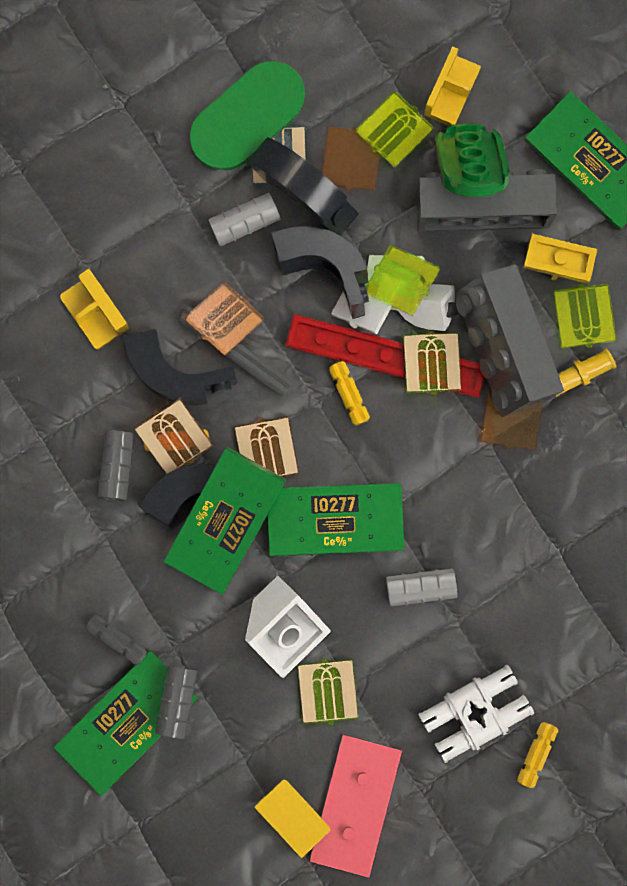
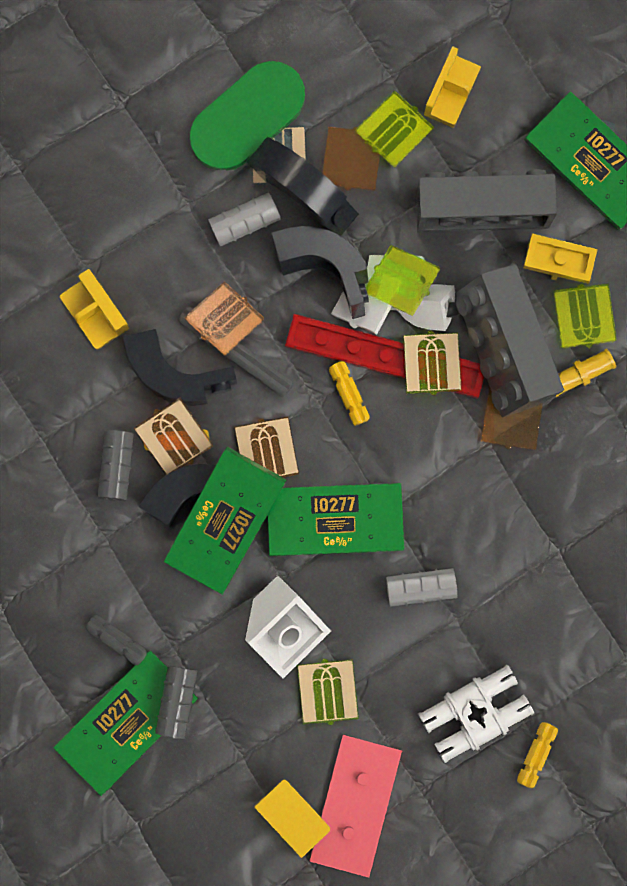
(472, 160): green tile -> none

